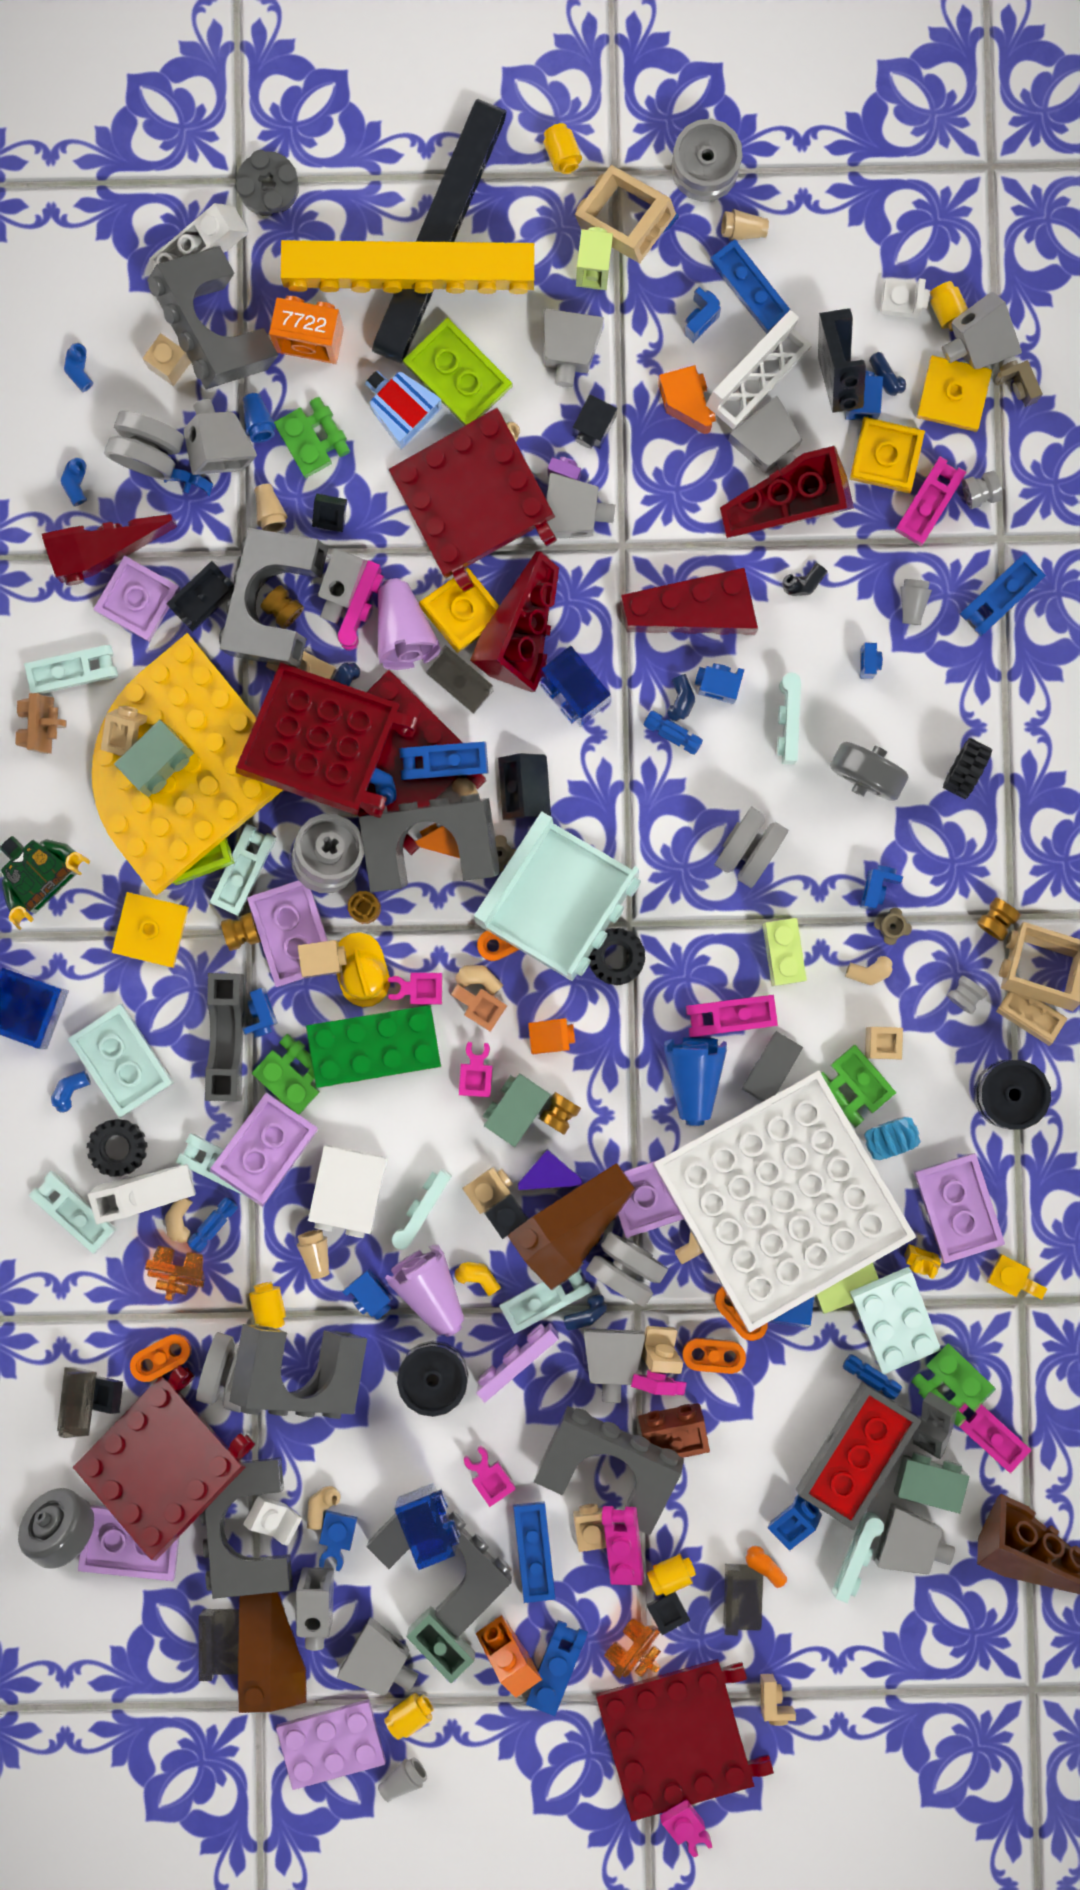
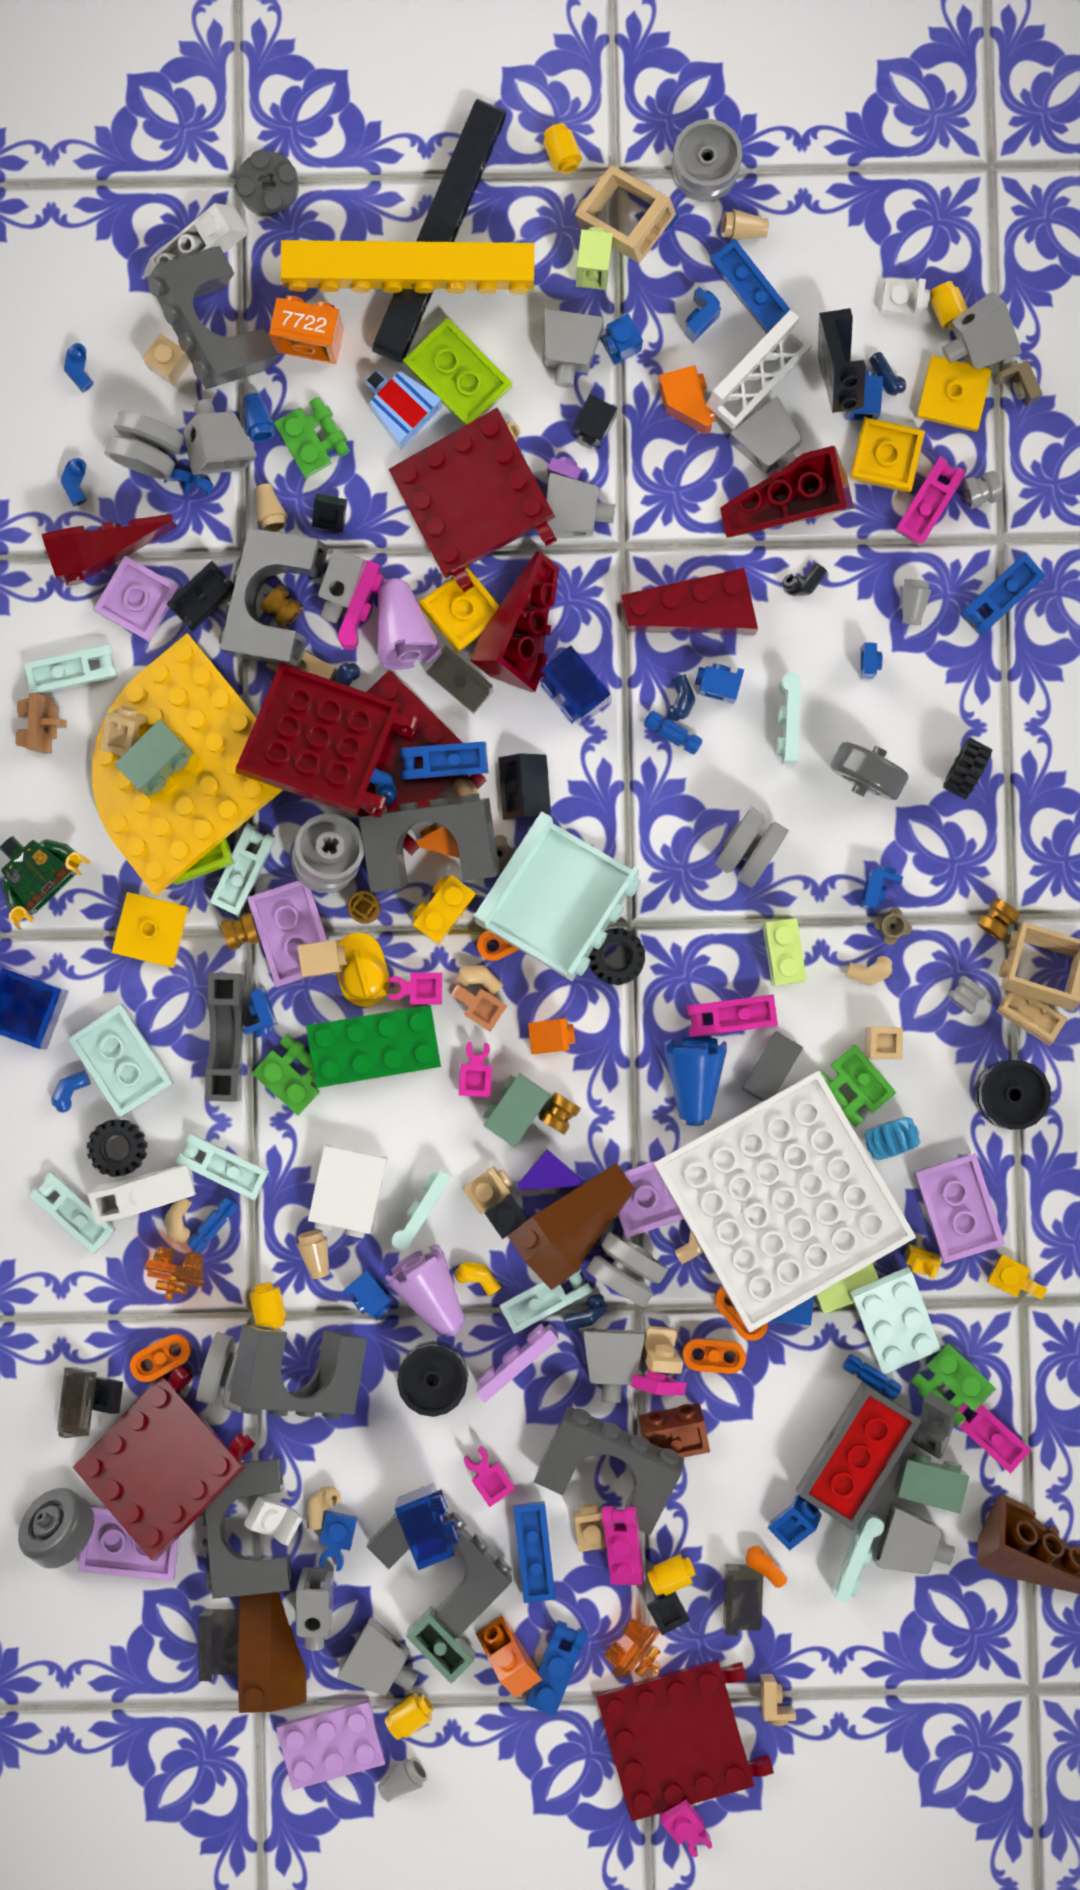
(264, 1149): lavender plate -> none
(445, 908): none -> yellow brick
(622, 339): none -> blue brick

